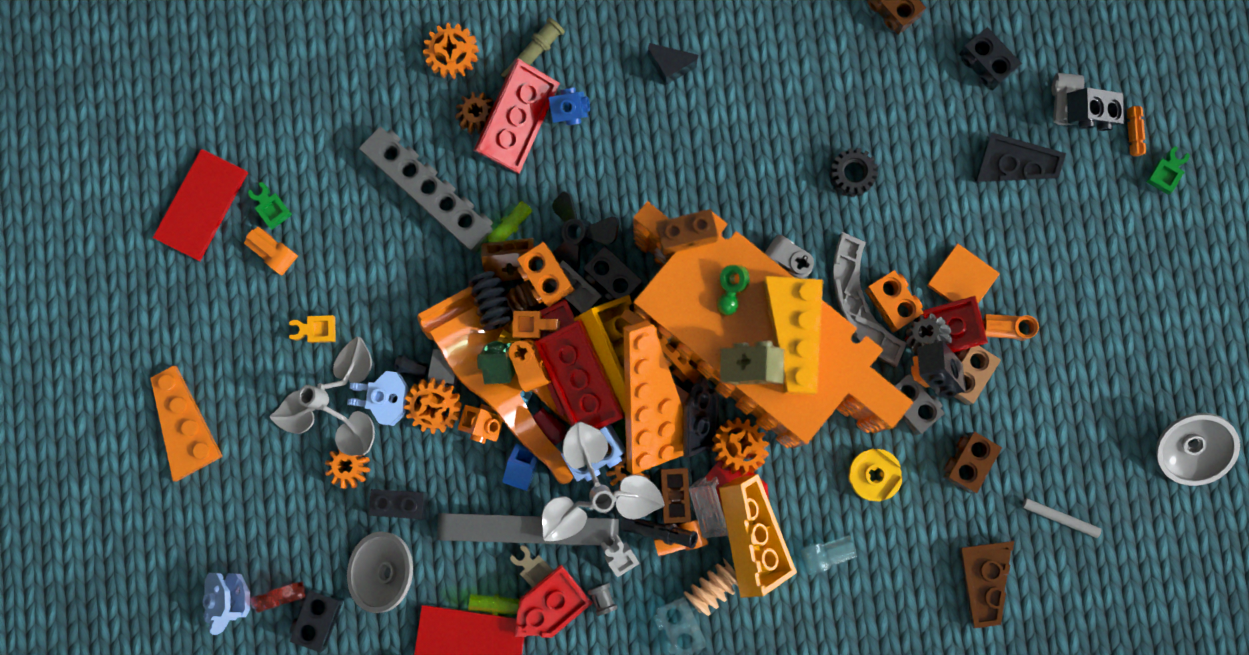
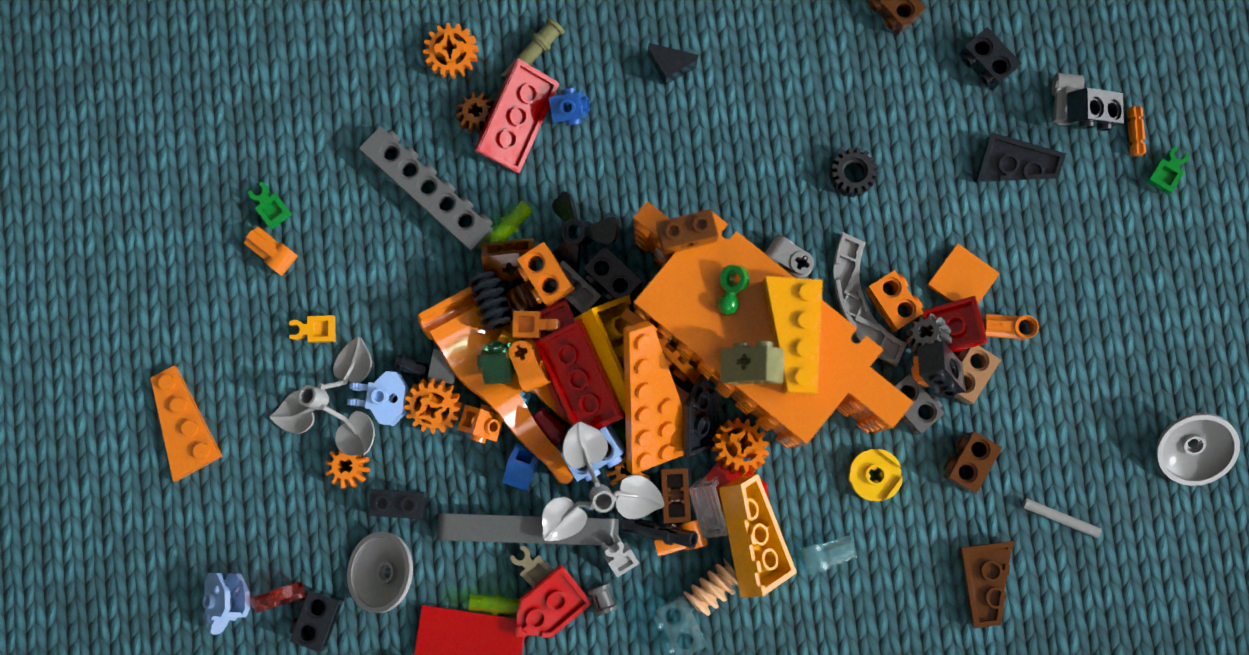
(200, 205): red tile -> none

